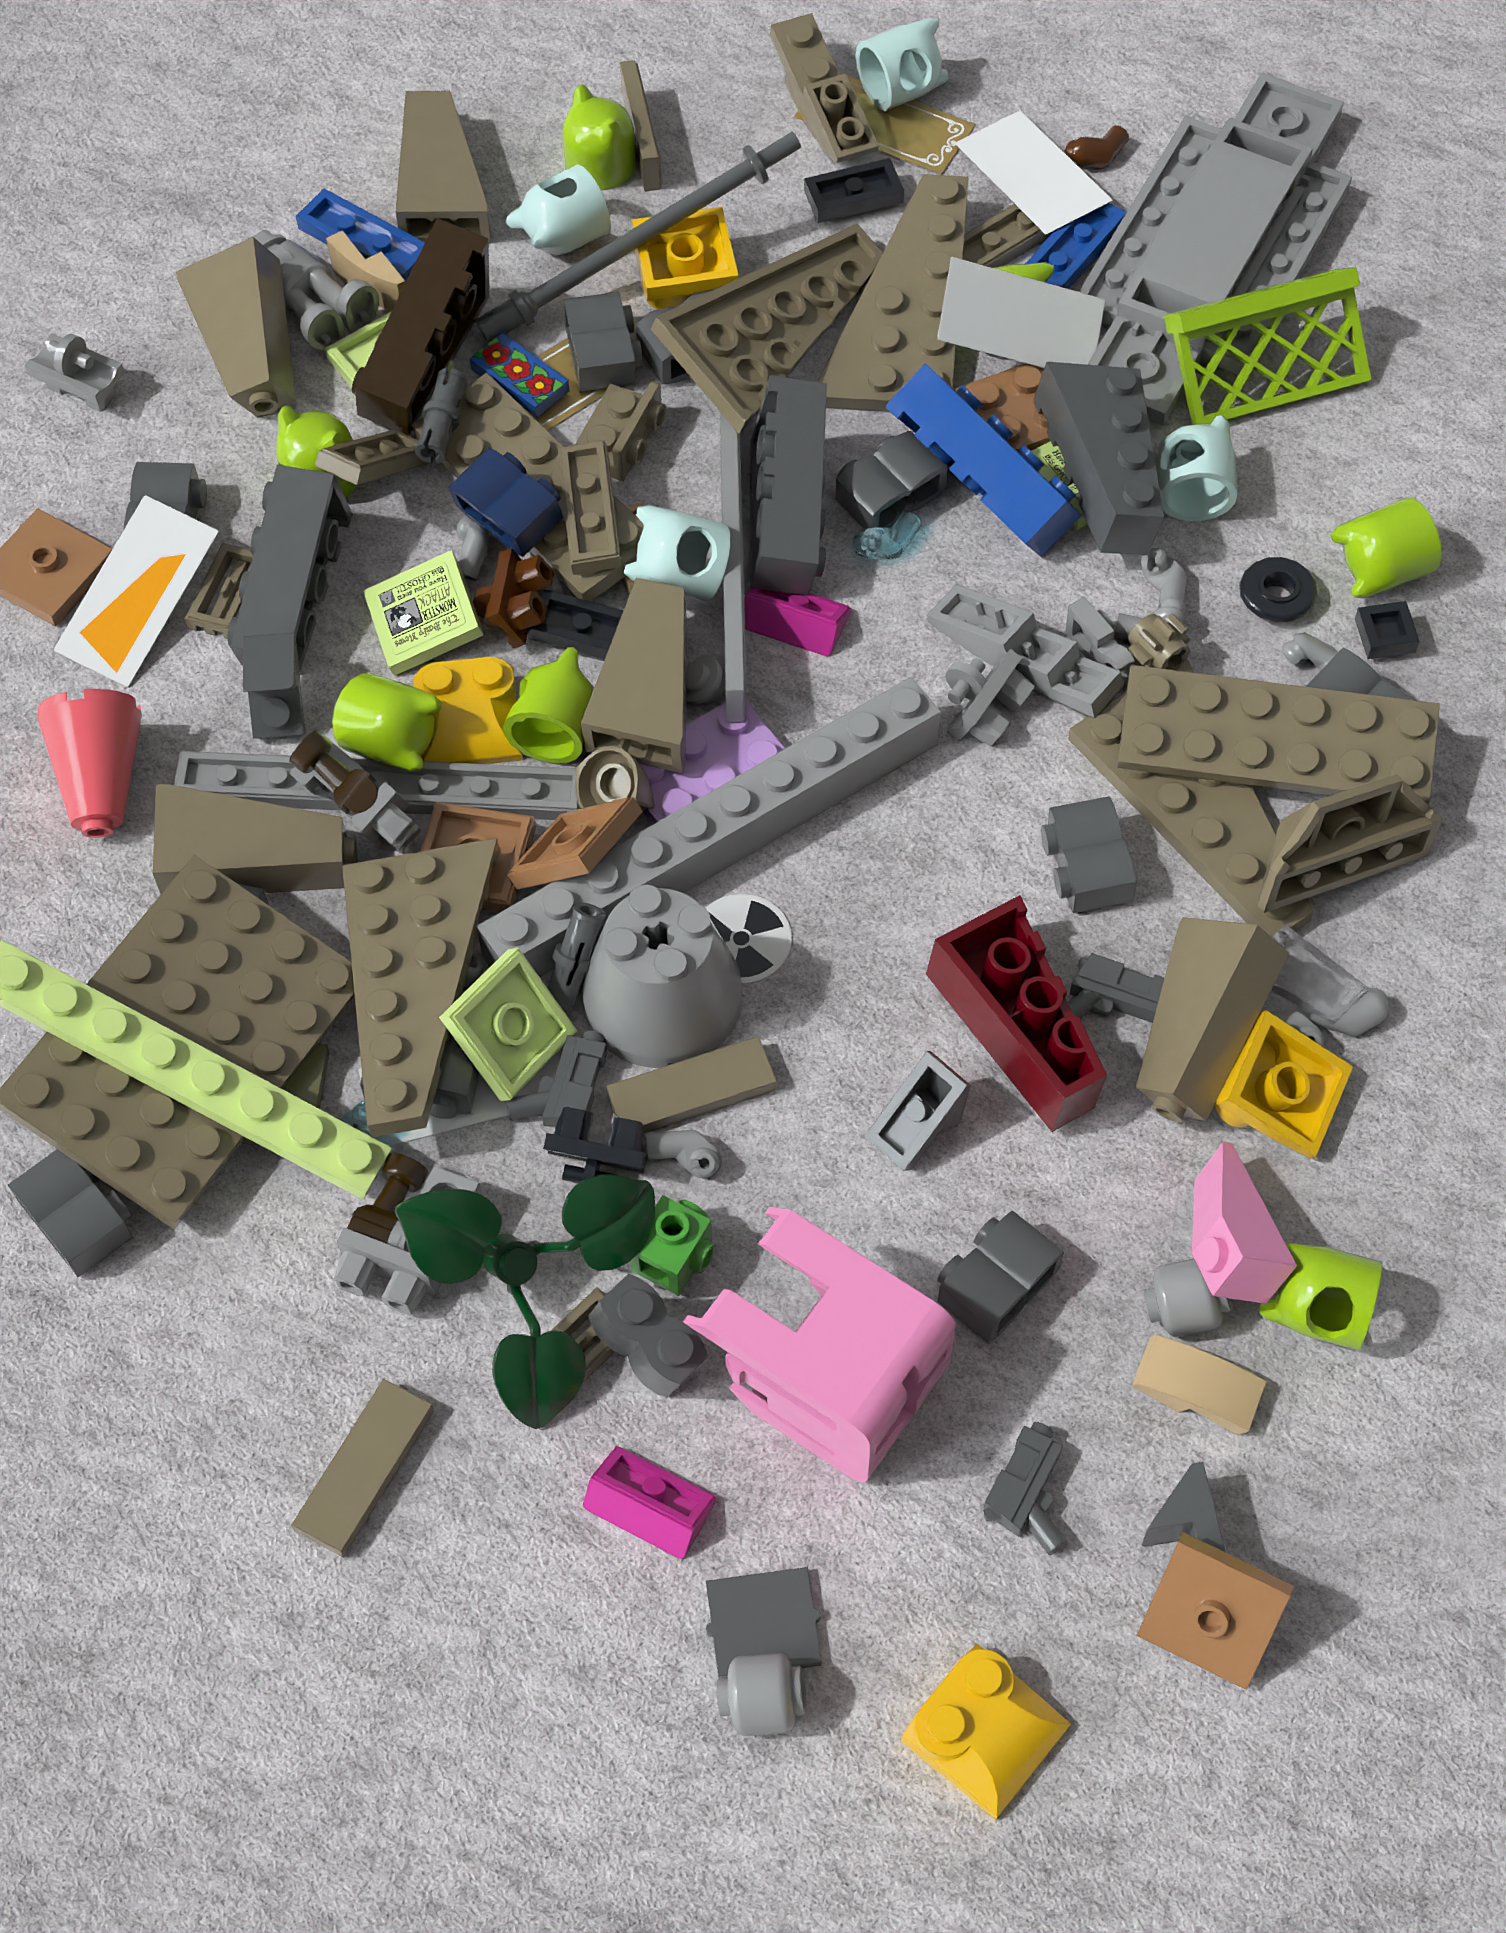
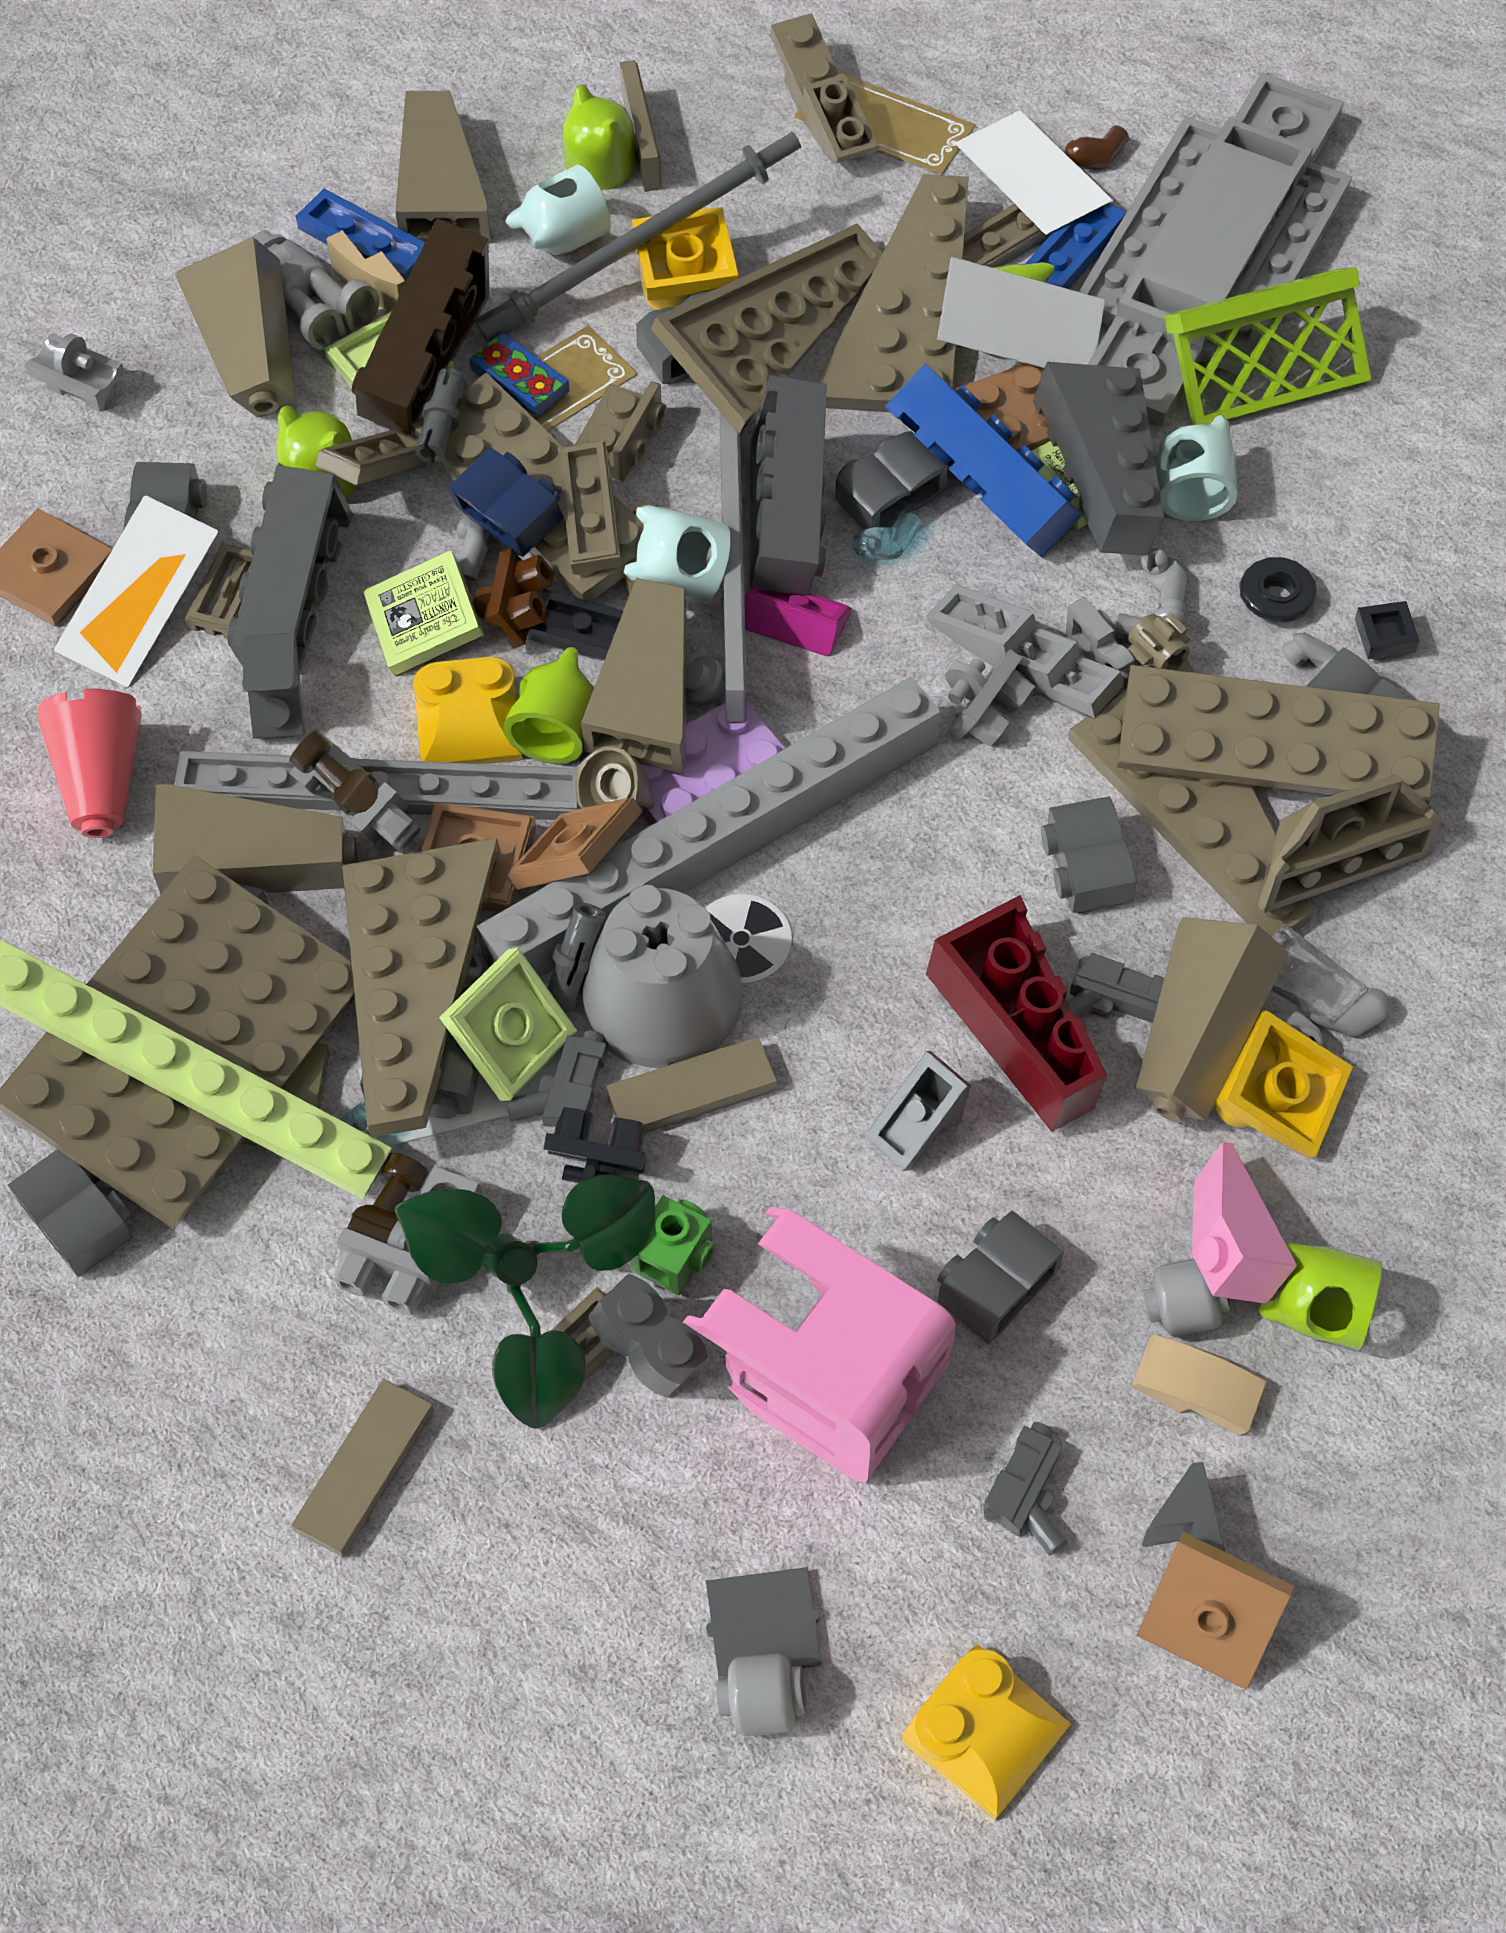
(385, 721): lime piece -> none
(601, 340): dark grey brick -> none
(648, 1502): dark pink slope -> none
(688, 1148): light grey arm -> none
(853, 190): black plate -> none
(900, 64): light aqua piece -> none
(1389, 546): lime piece -> none

